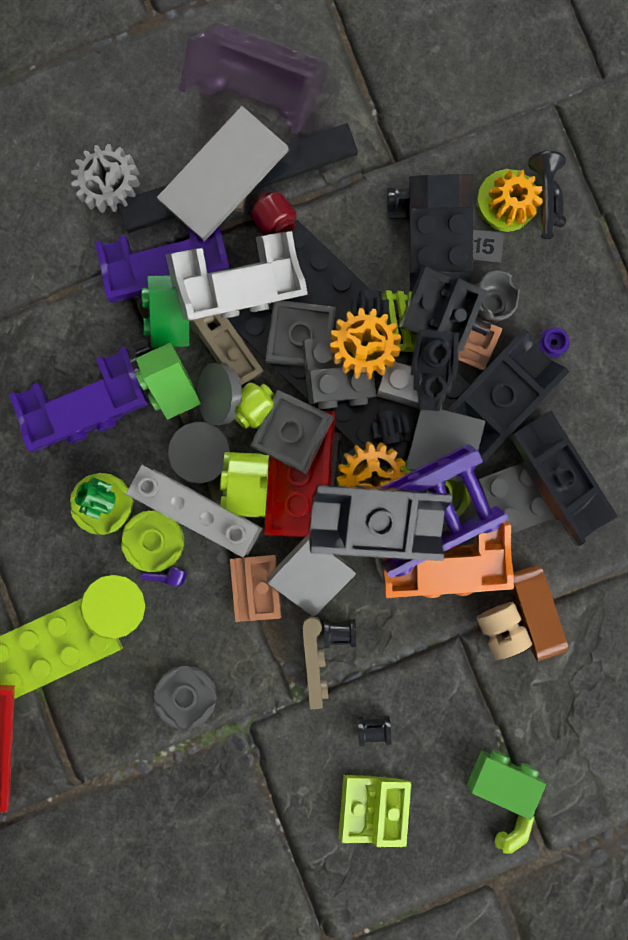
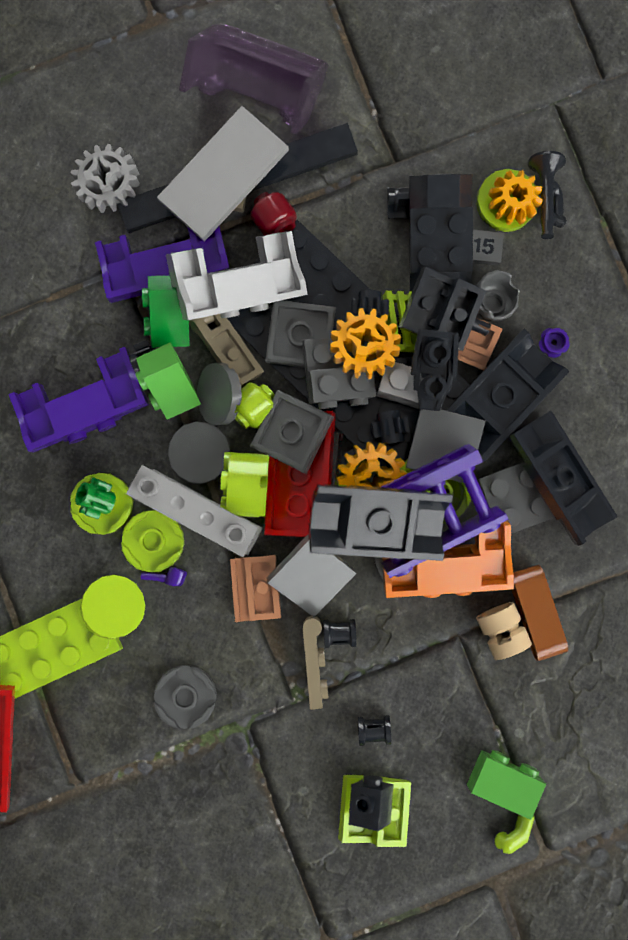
(371, 803): none -> black brick

